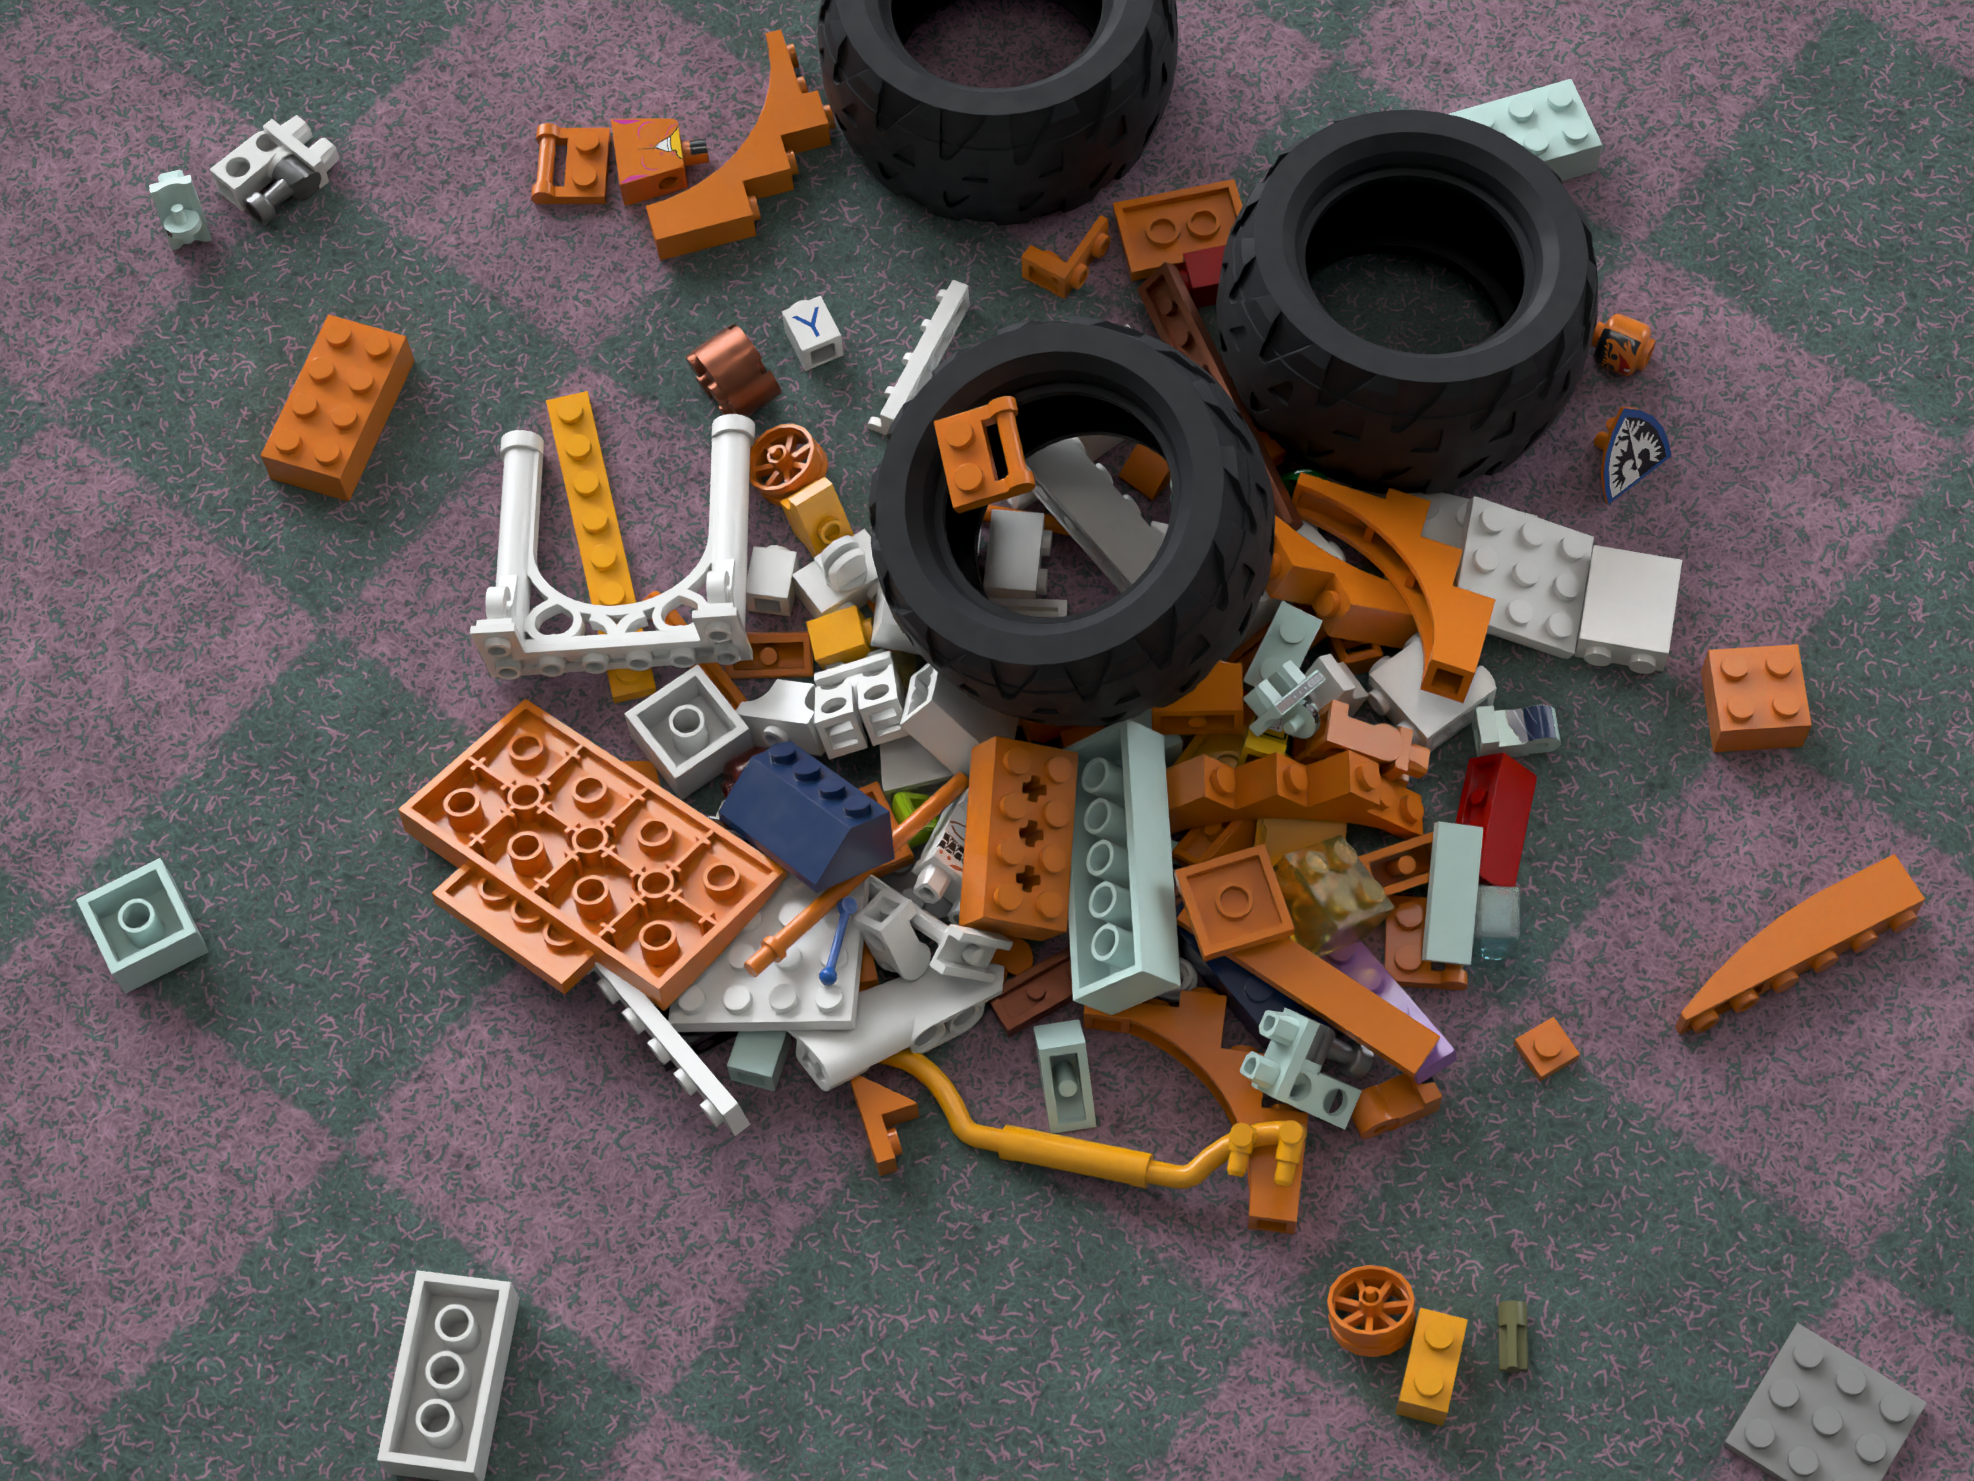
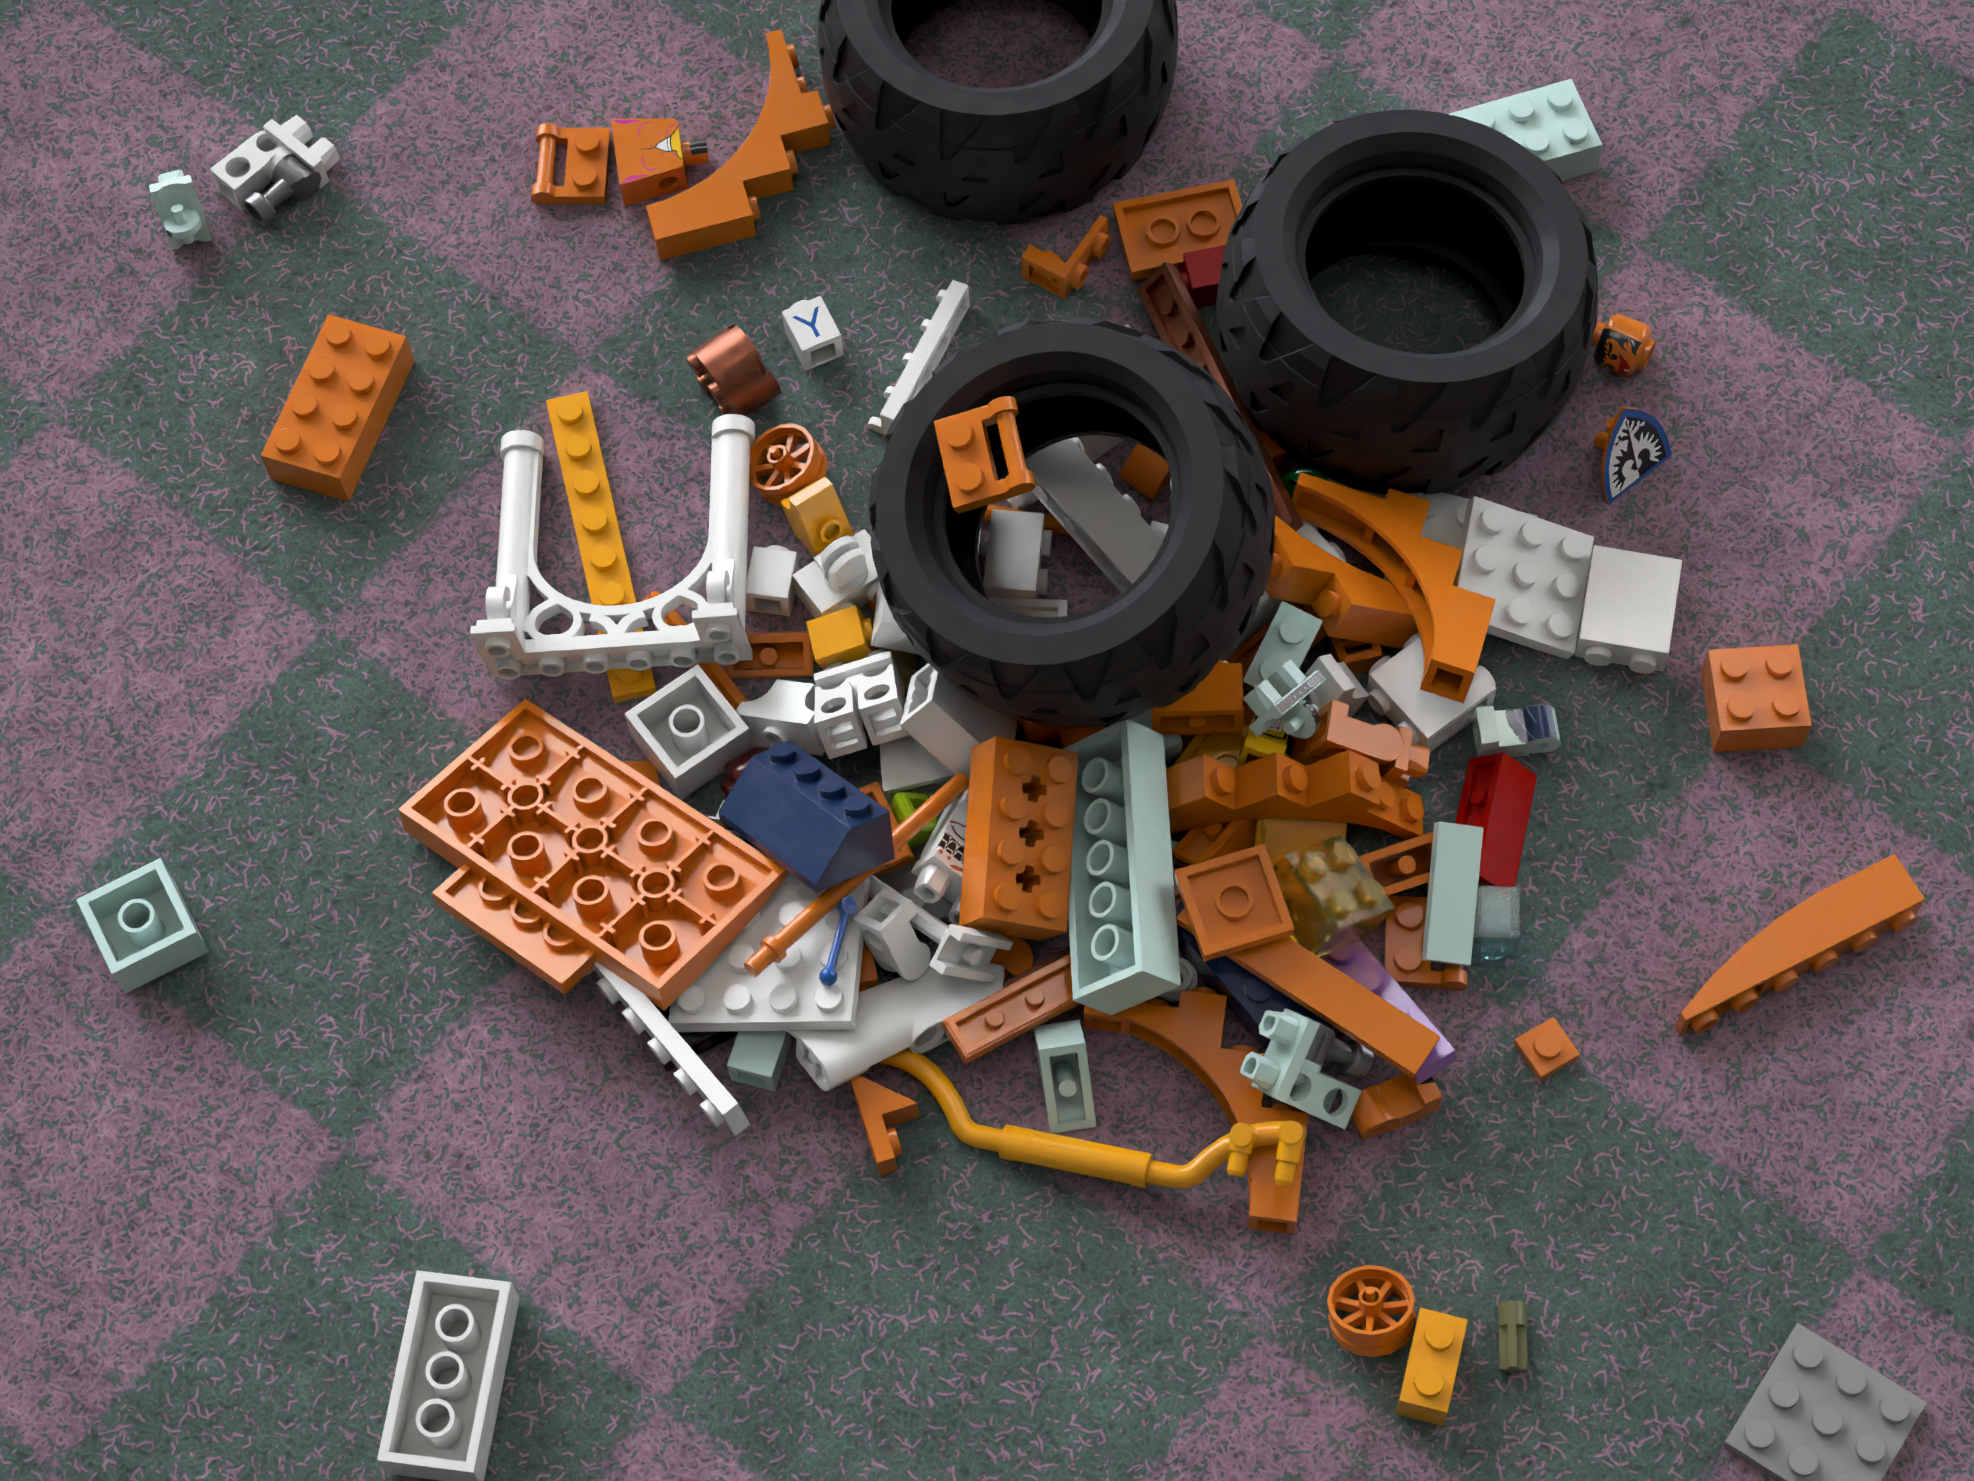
(1011, 1011): none -> orange tile

